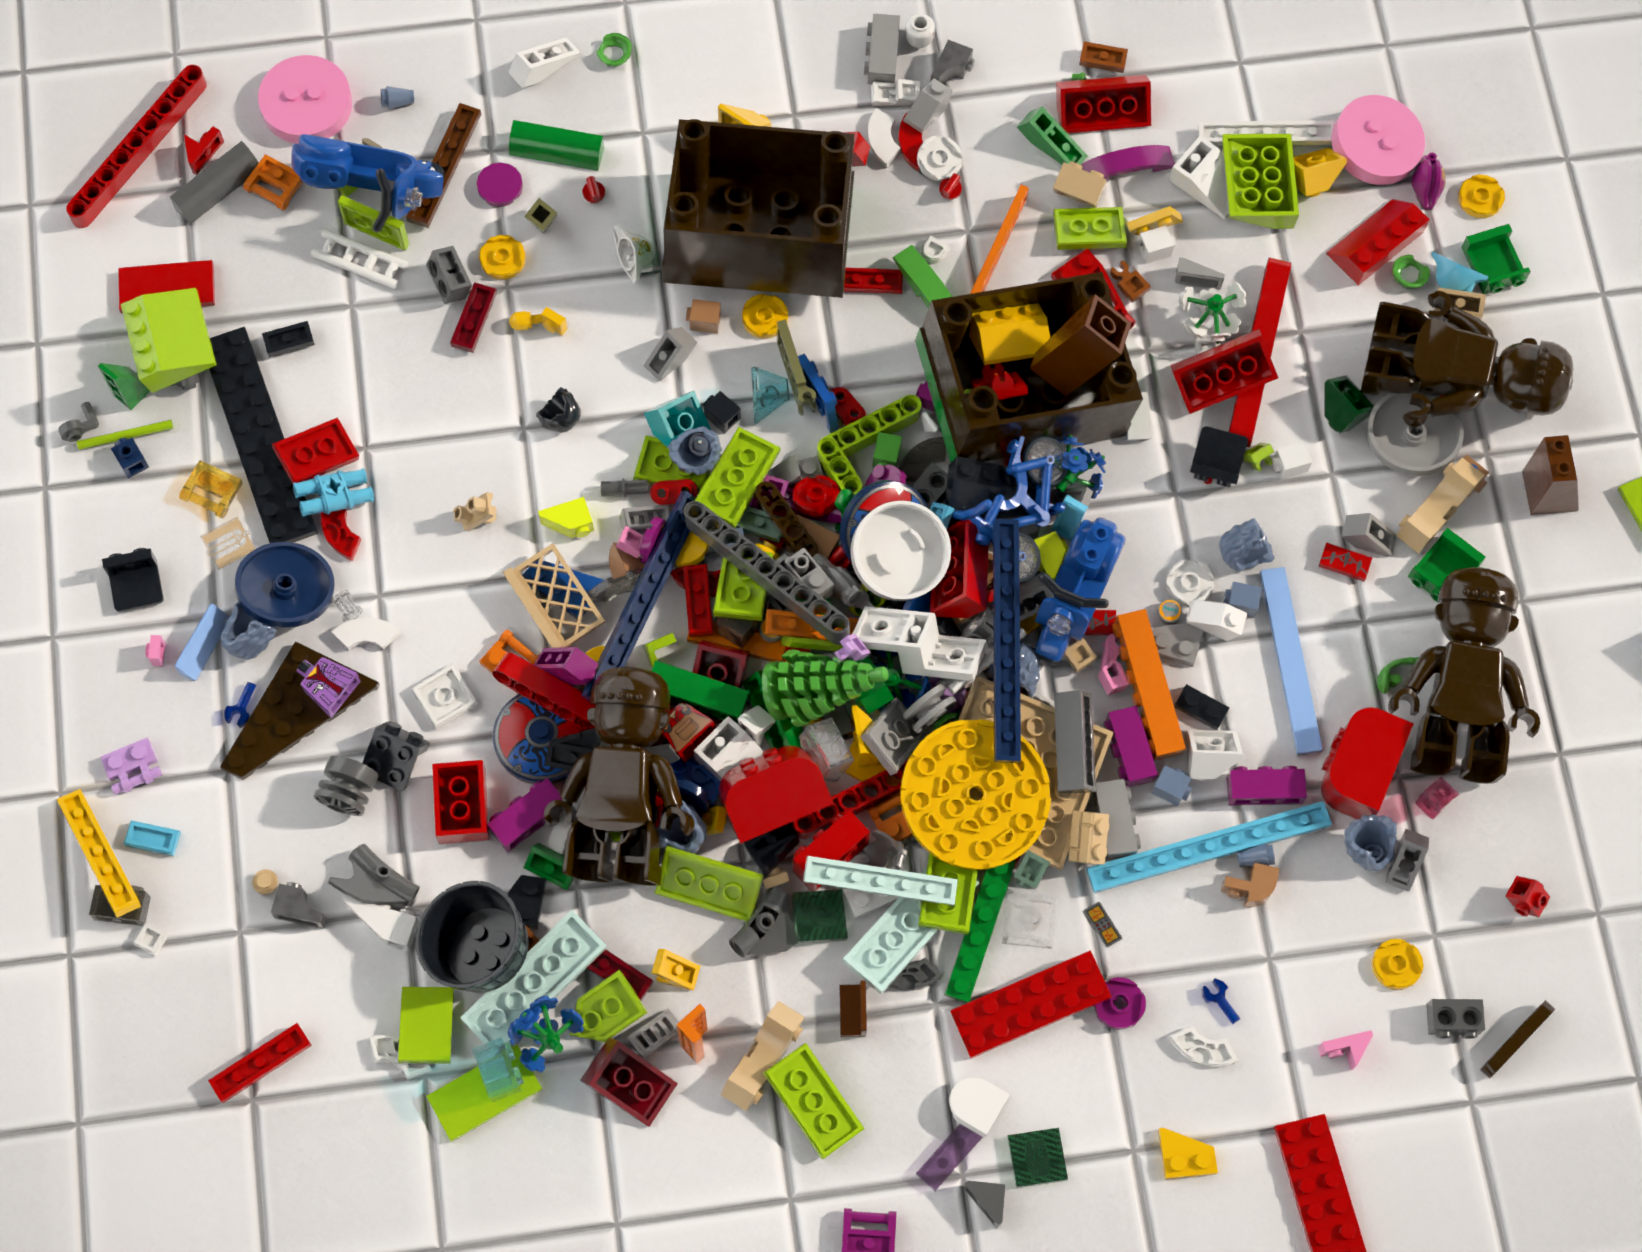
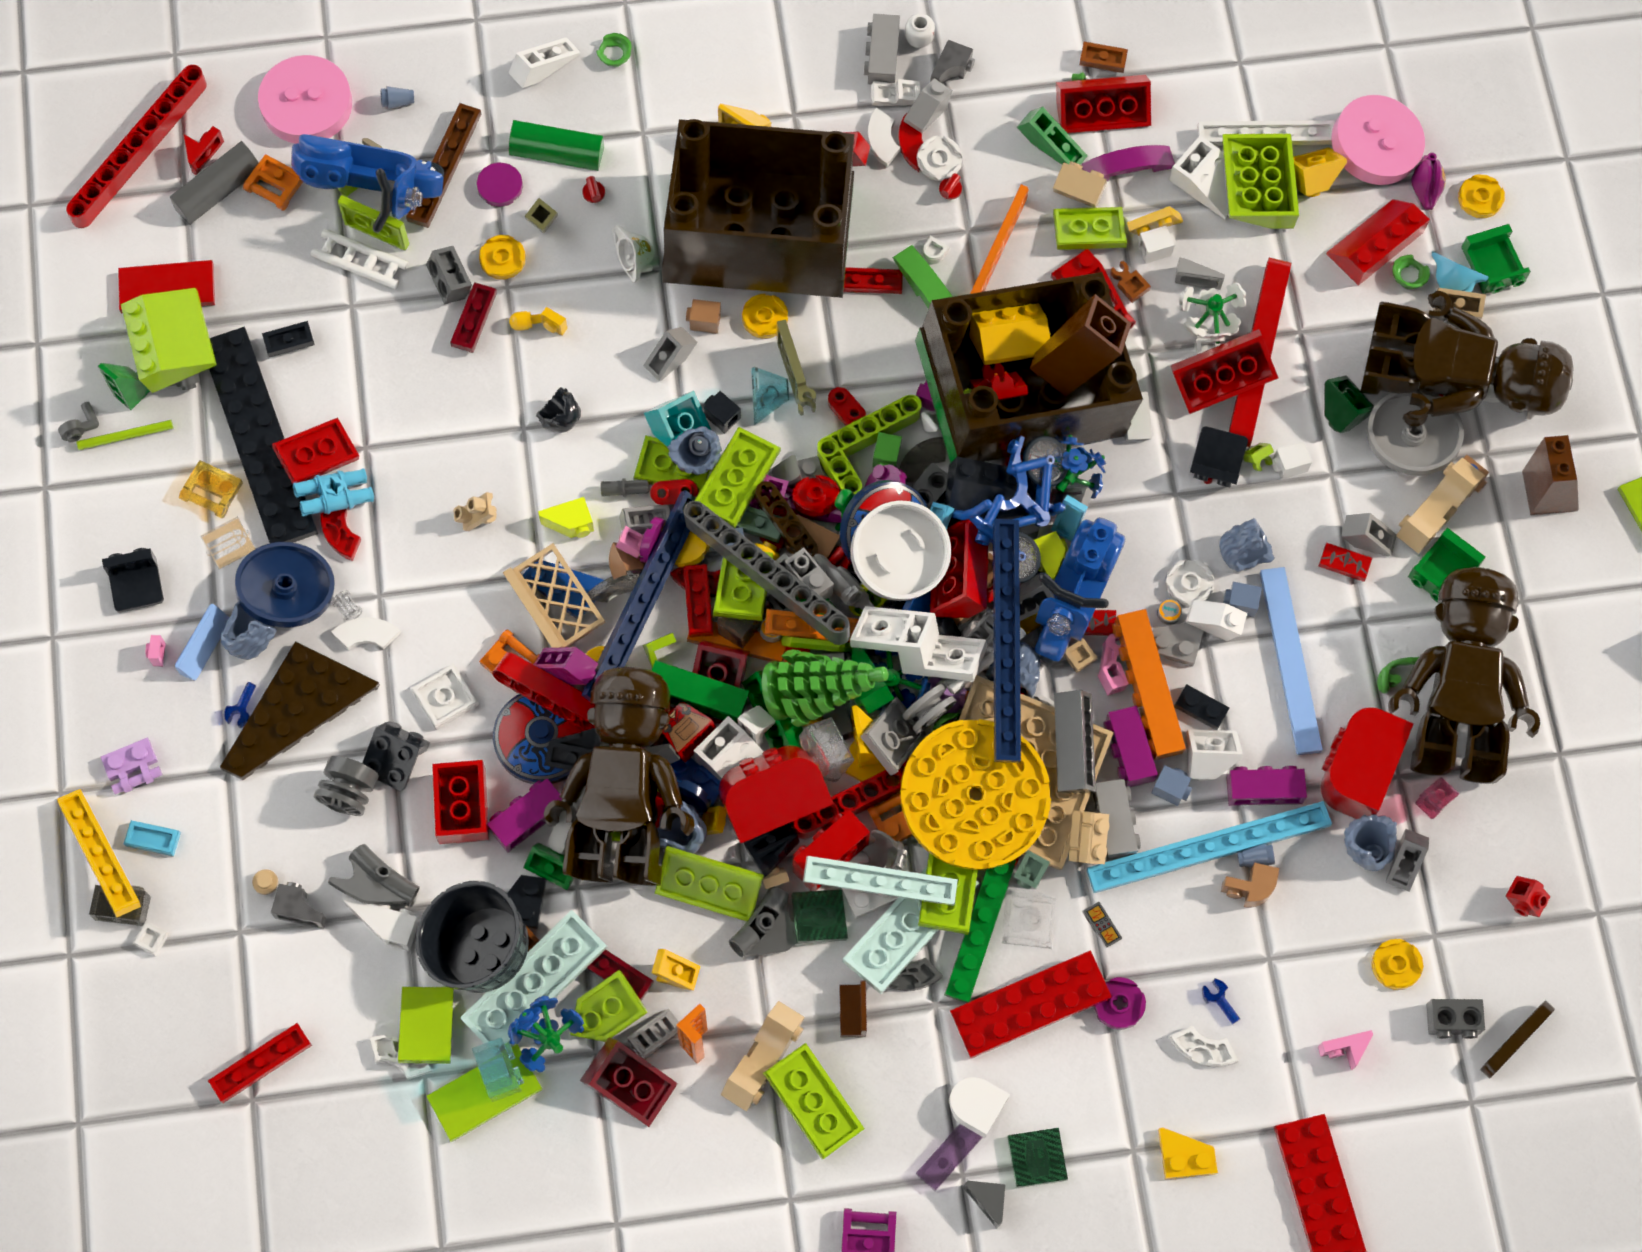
(129, 457): dark blue brick -> none
(328, 683): medium lavender torso -> none
(824, 399): blue wing -> none
(852, 648): lavender plate -> none

